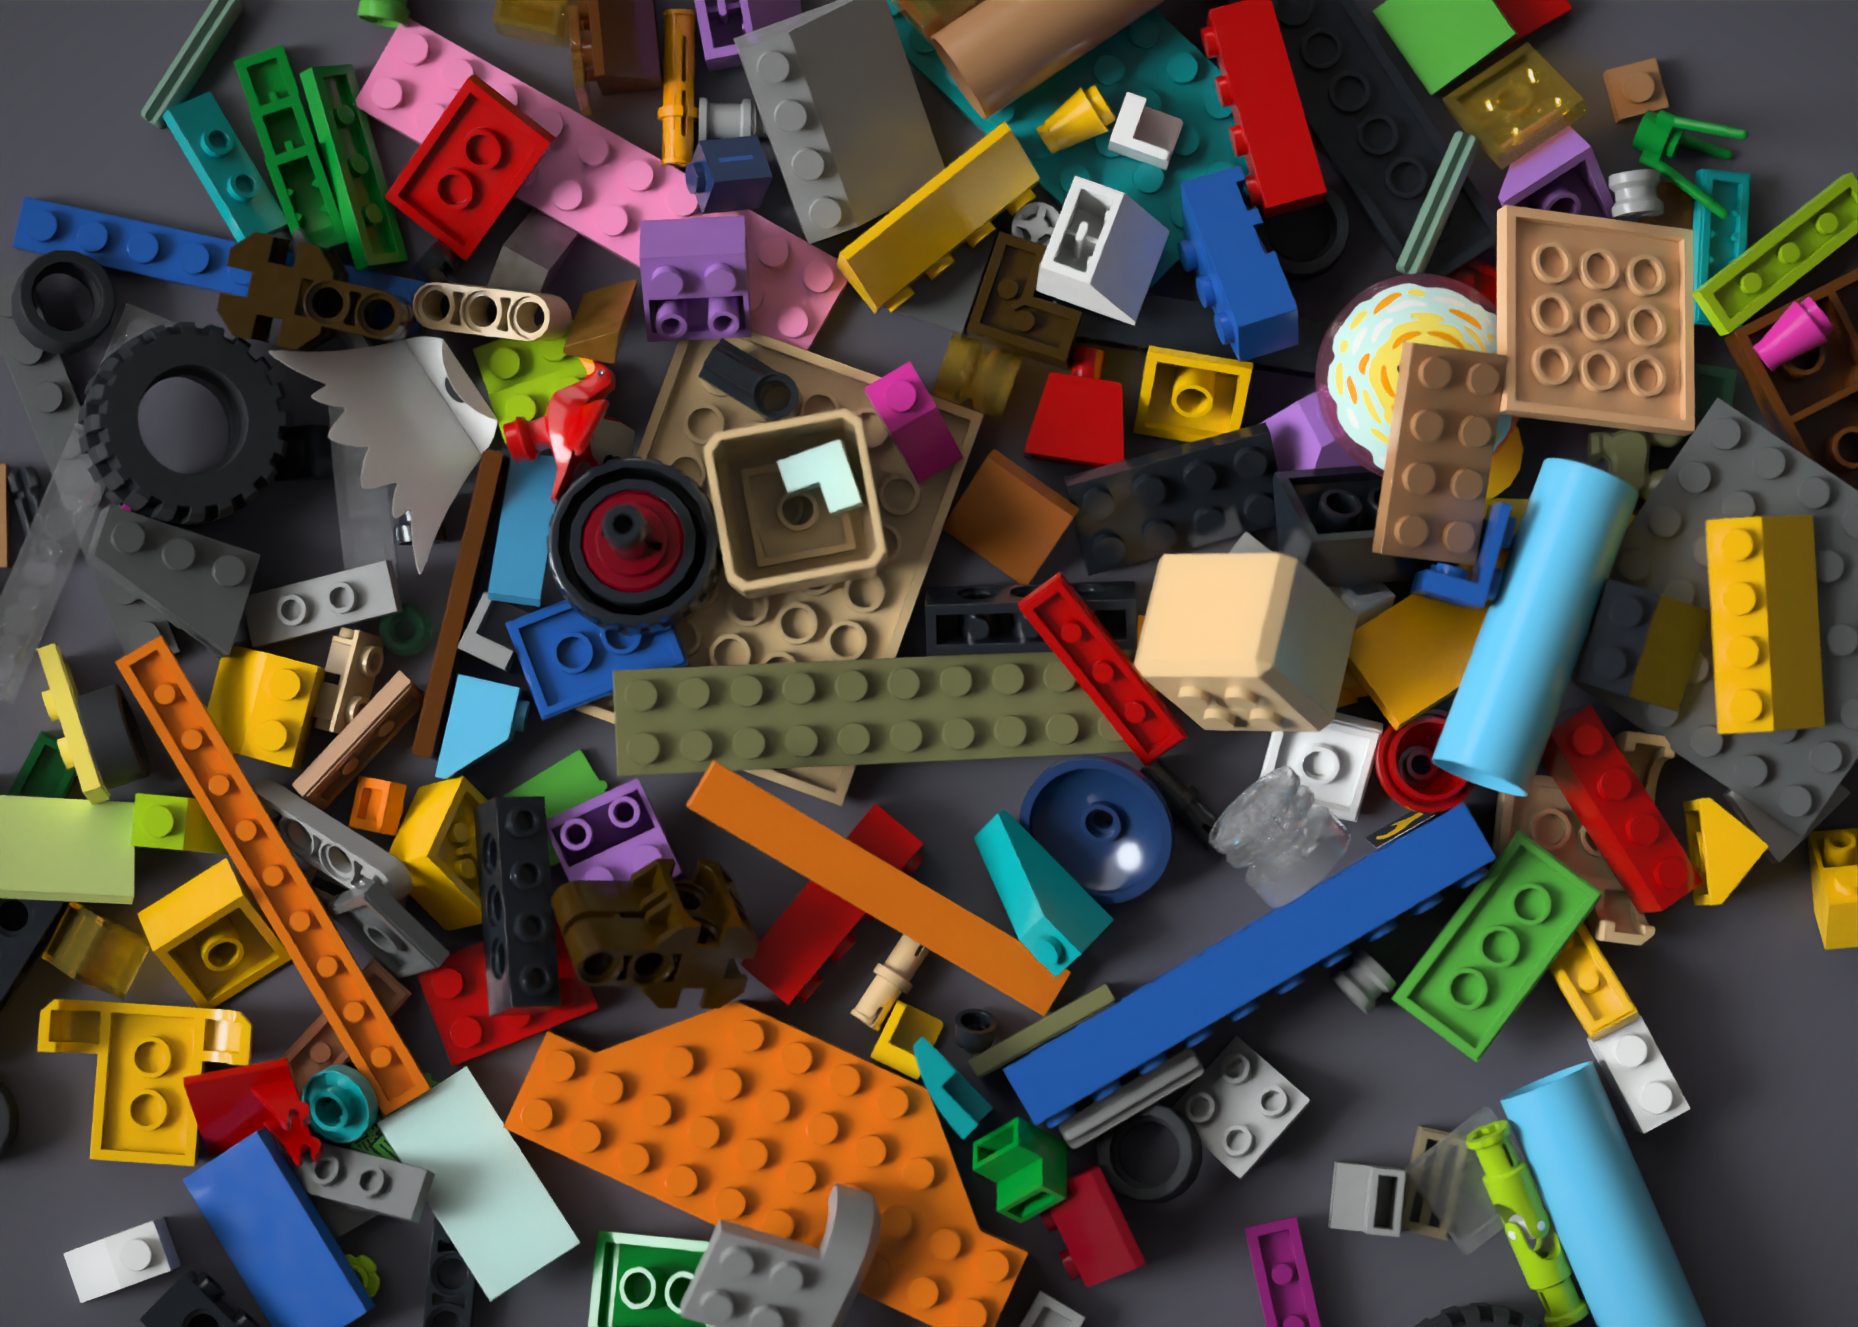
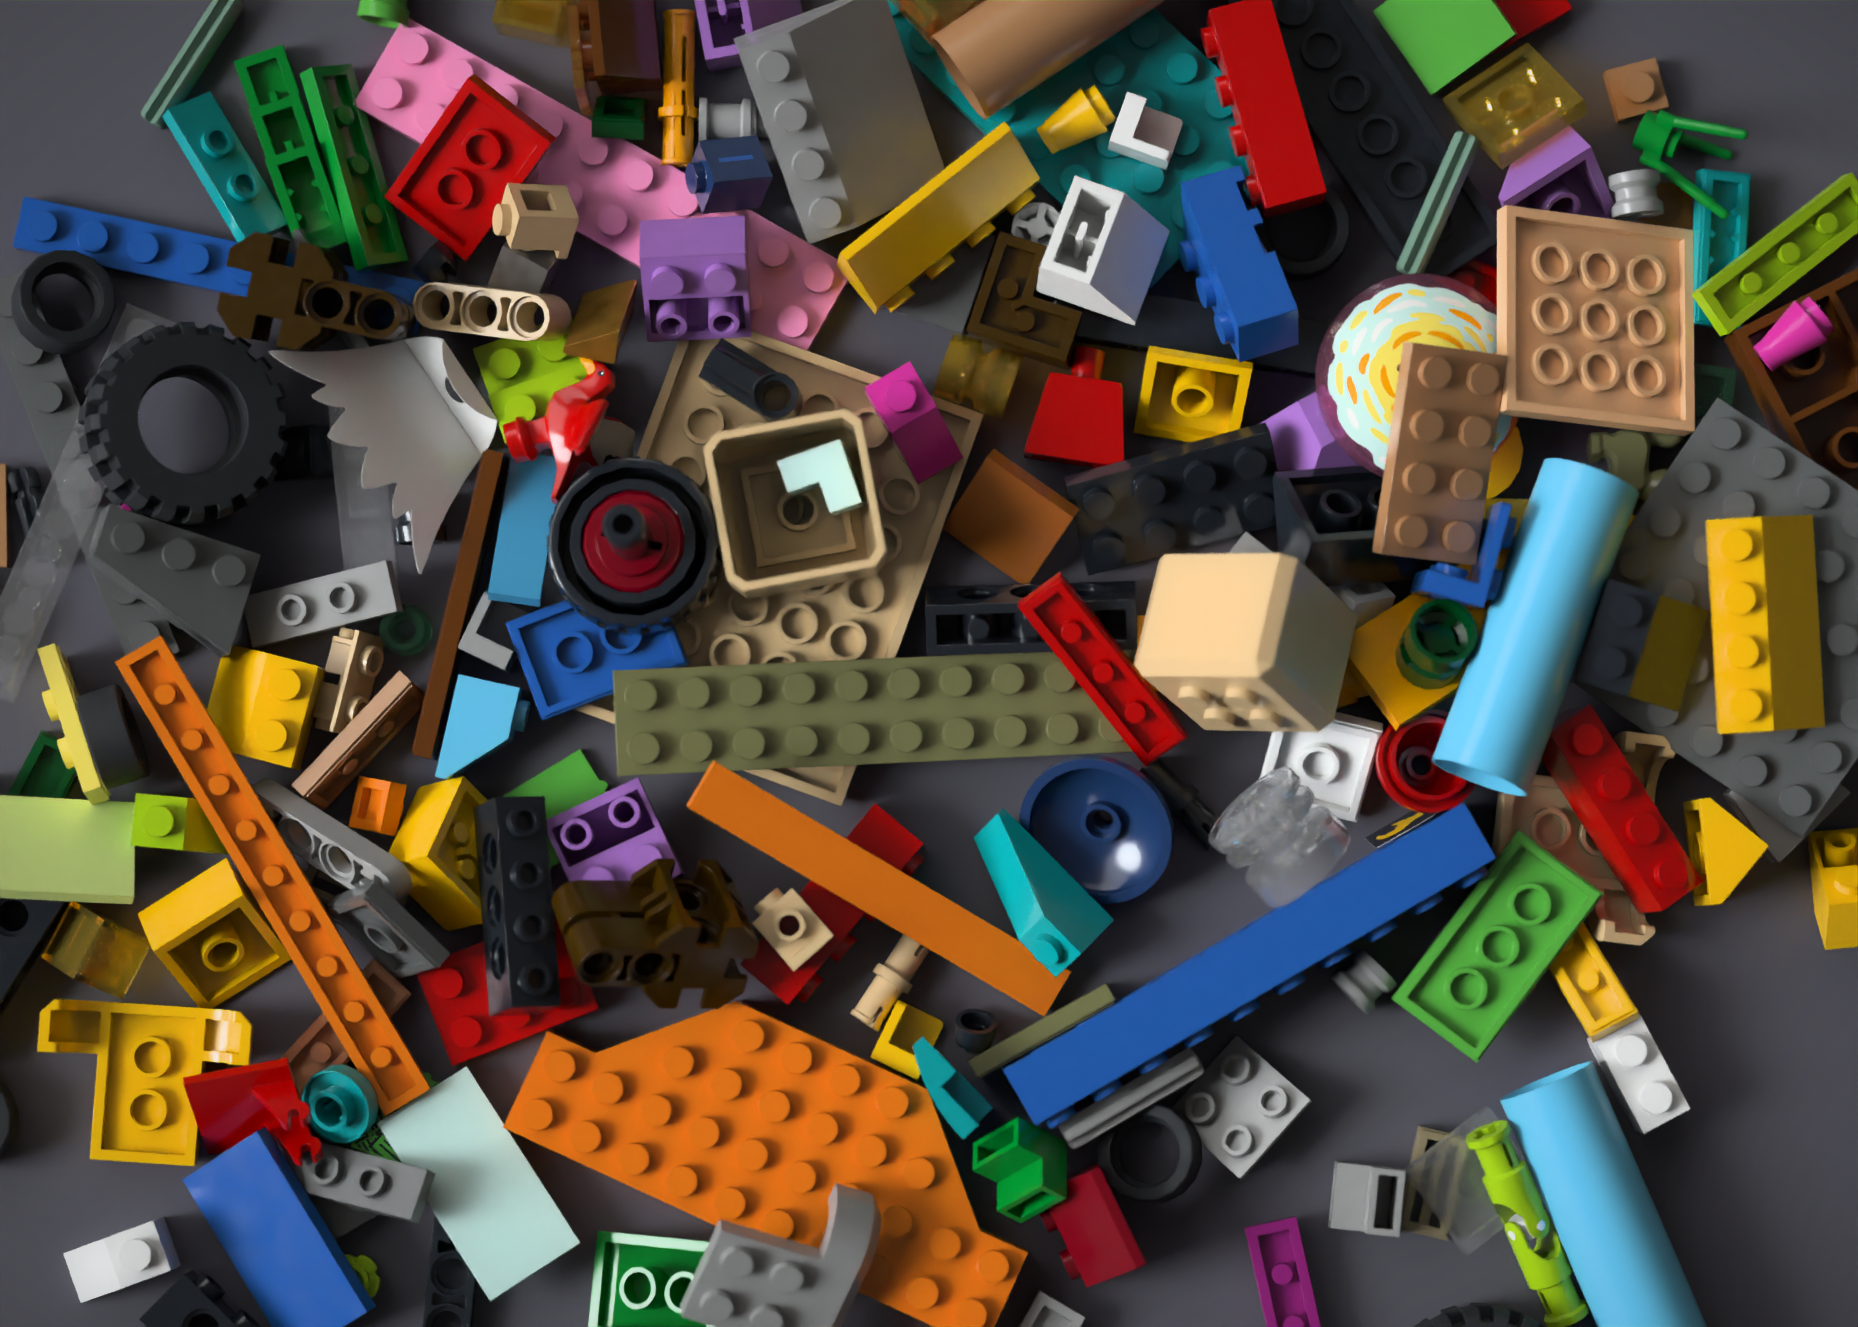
(536, 218): none -> tan brick
(620, 117): none -> dark green tile
(806, 942): none -> tan brick
(1436, 644): none -> dark green wheel

